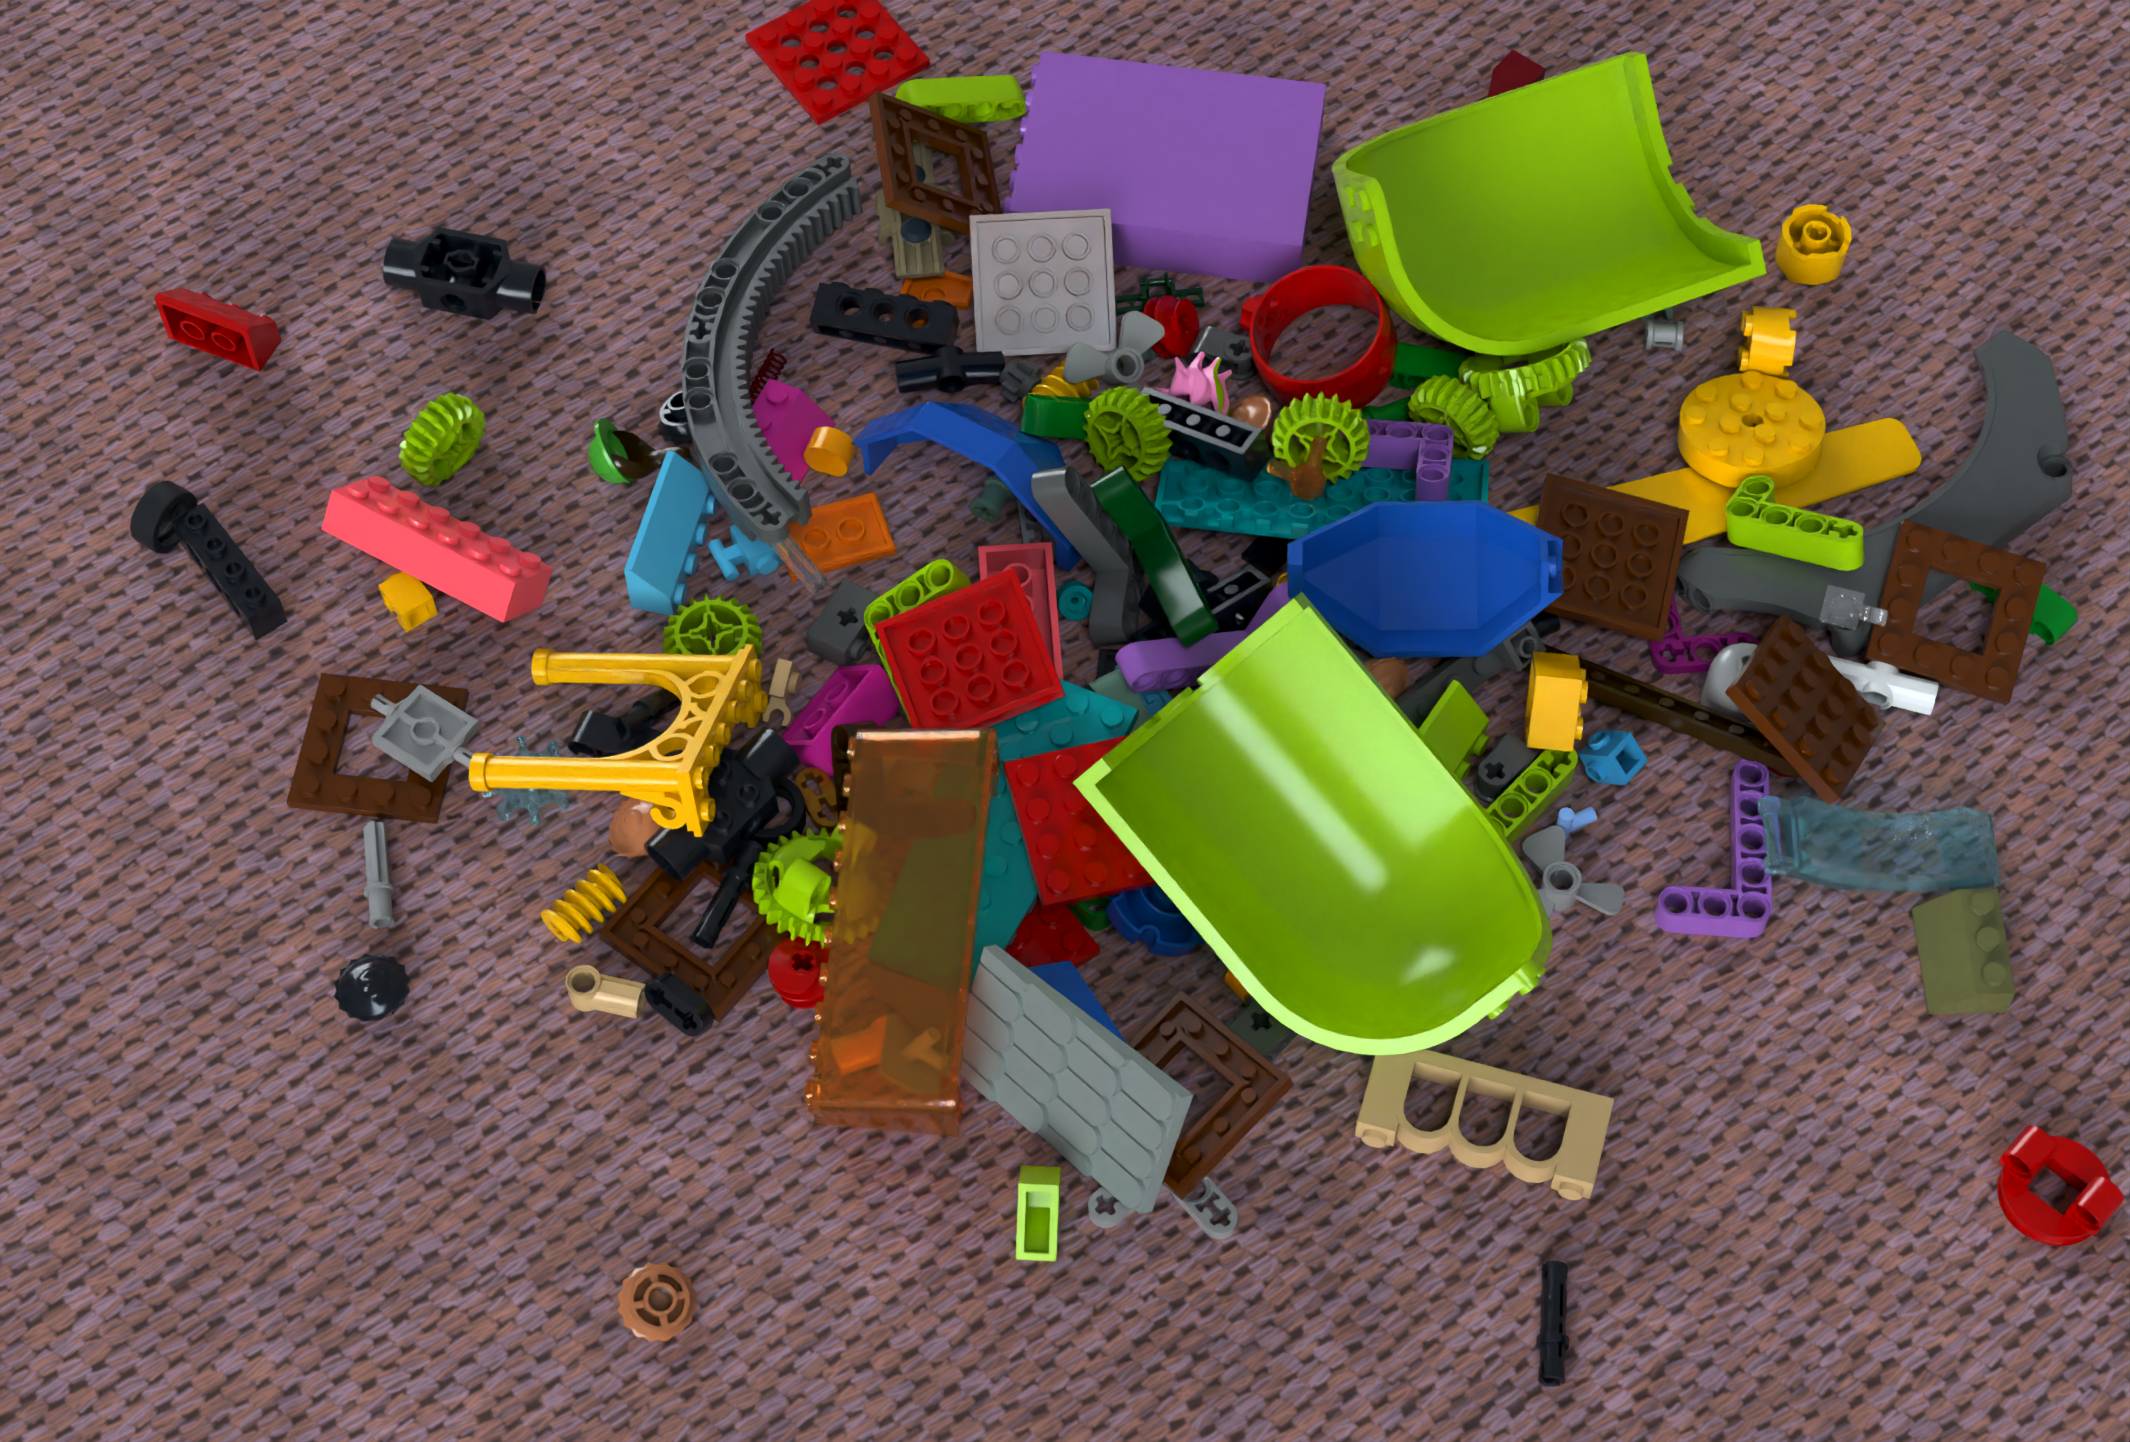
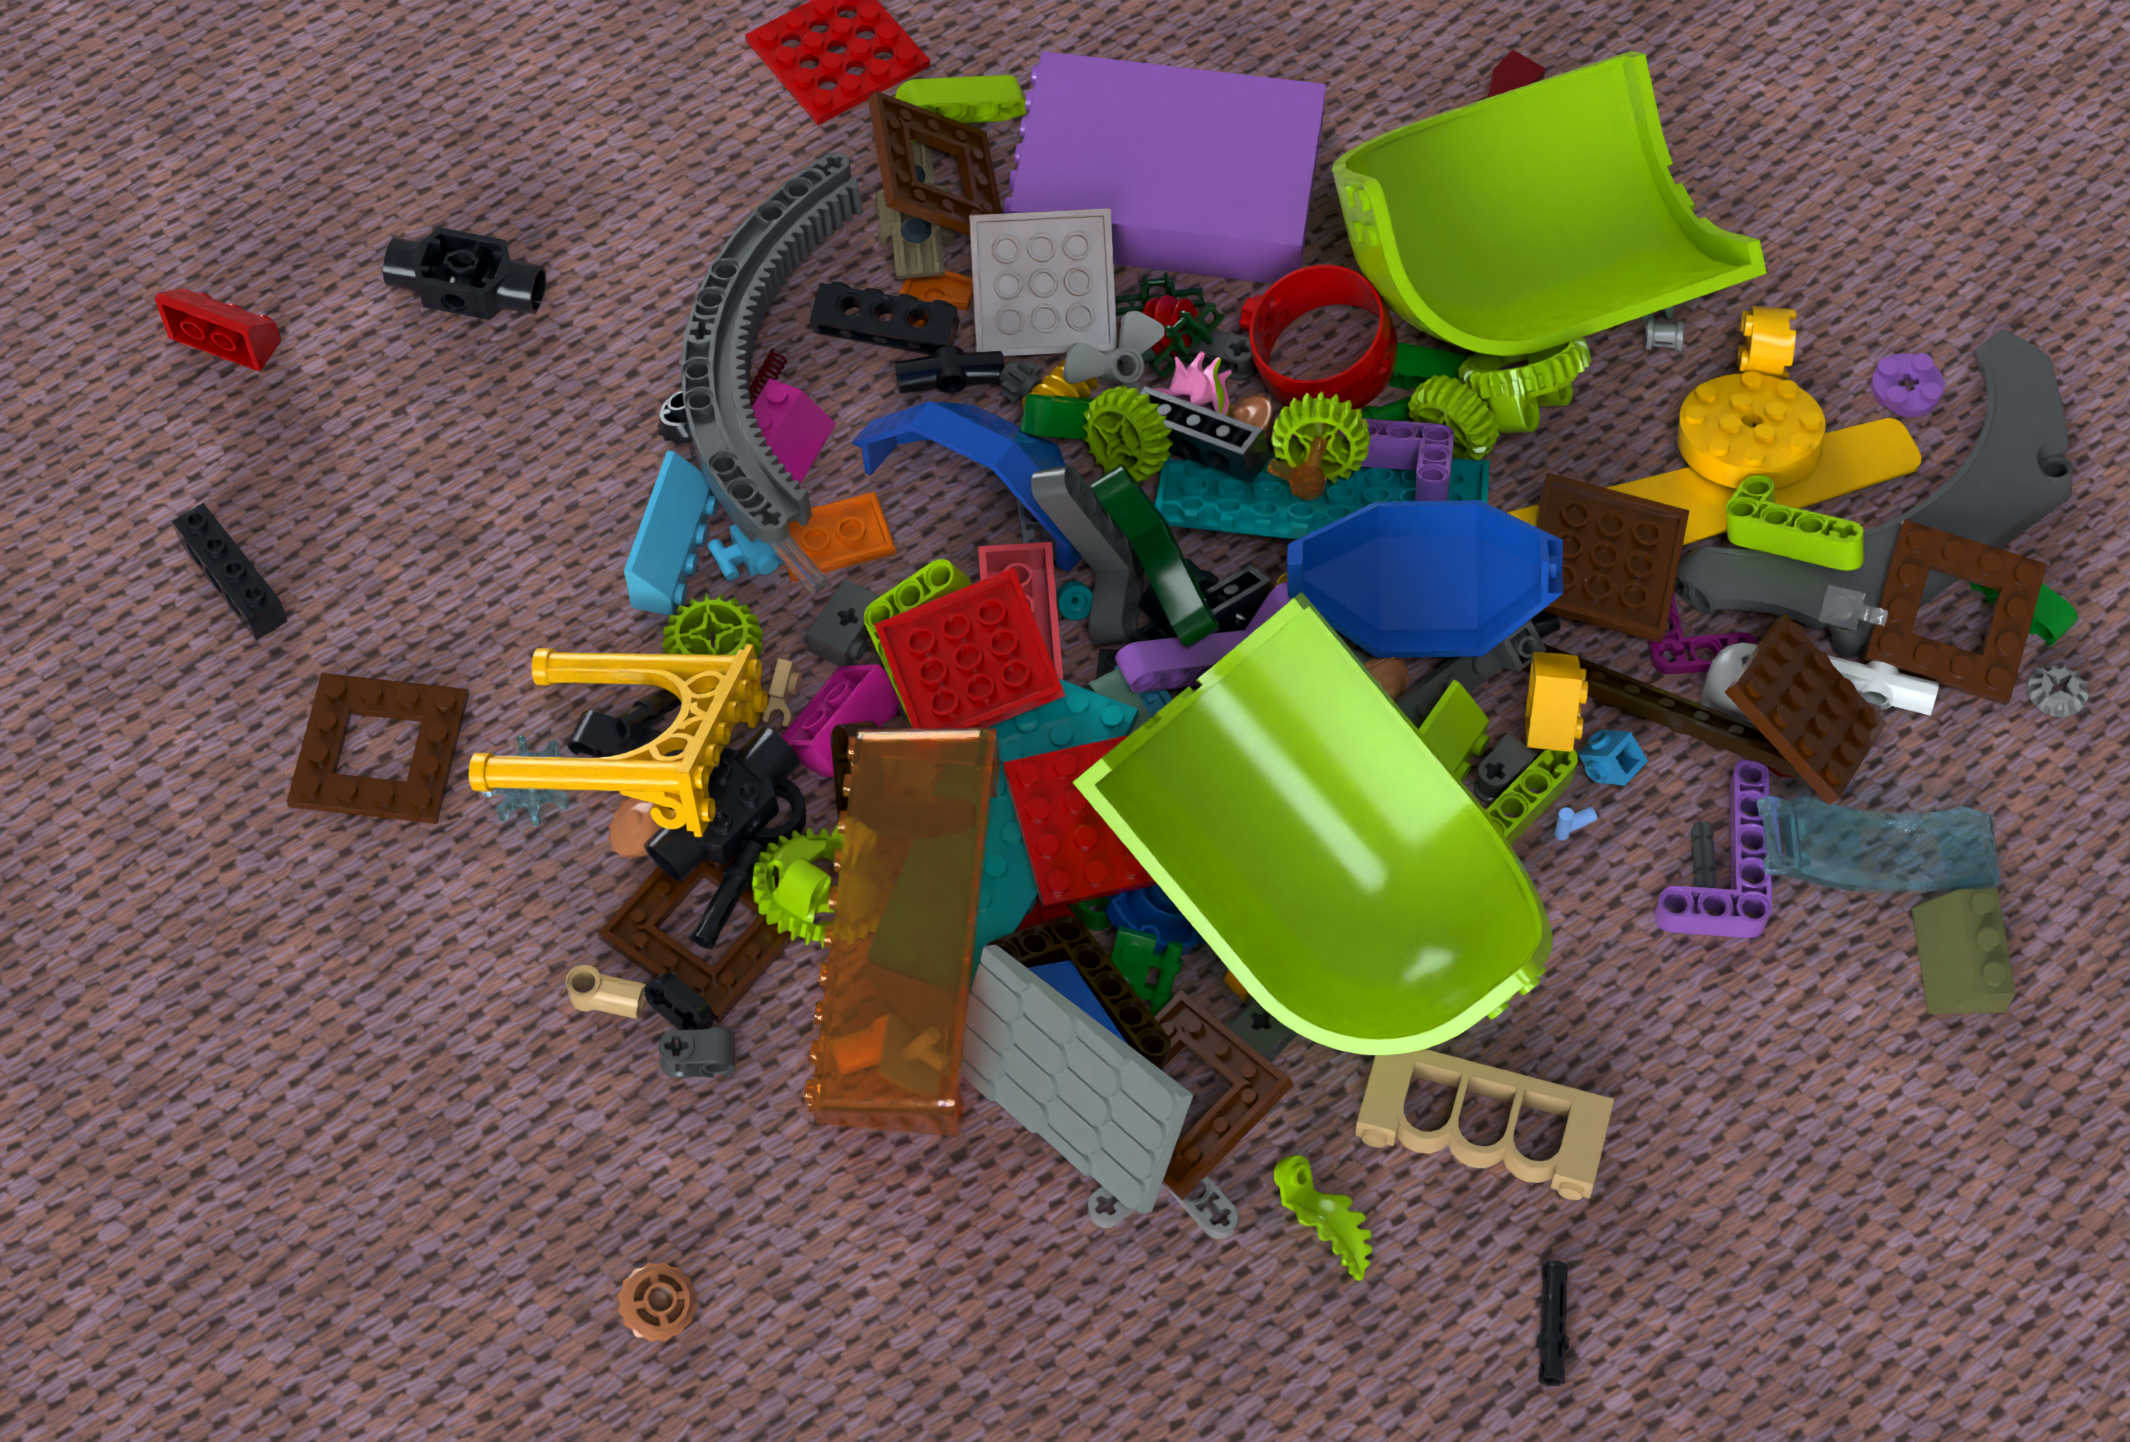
(154, 515): black tyre -> none
(372, 987): black piece -> none
(378, 888): light grey axle -> none
(408, 599): yellow brick -> none
(424, 732): light grey plate -> none
(437, 548): coral brick -> none
(442, 439): lime gear -> none
(584, 904): yellow piece -> none
(623, 455): piece -> none
(701, 1052): none -> dark grey piece
(798, 987): red piece -> none
(813, 802): pearl gold beam -> none
(830, 451): light orange piece -> none
(991, 500): sand green bush -> none
(1038, 1213): lime slope -> none
(1069, 939): none -> dark brown beam
(1134, 955): none -> green plate
(1197, 324): none -> dark green piece
(1266, 555): black tile -> none
(1325, 1212): none -> lime plant
(1546, 854): light grey piece -> none
(1704, 855): none -> dark grey axle
(1812, 245): yellow brick -> none
(1916, 369): none -> medium lavender plate
(2060, 703): none -> light grey gear
(2073, 1163): red piece -> none

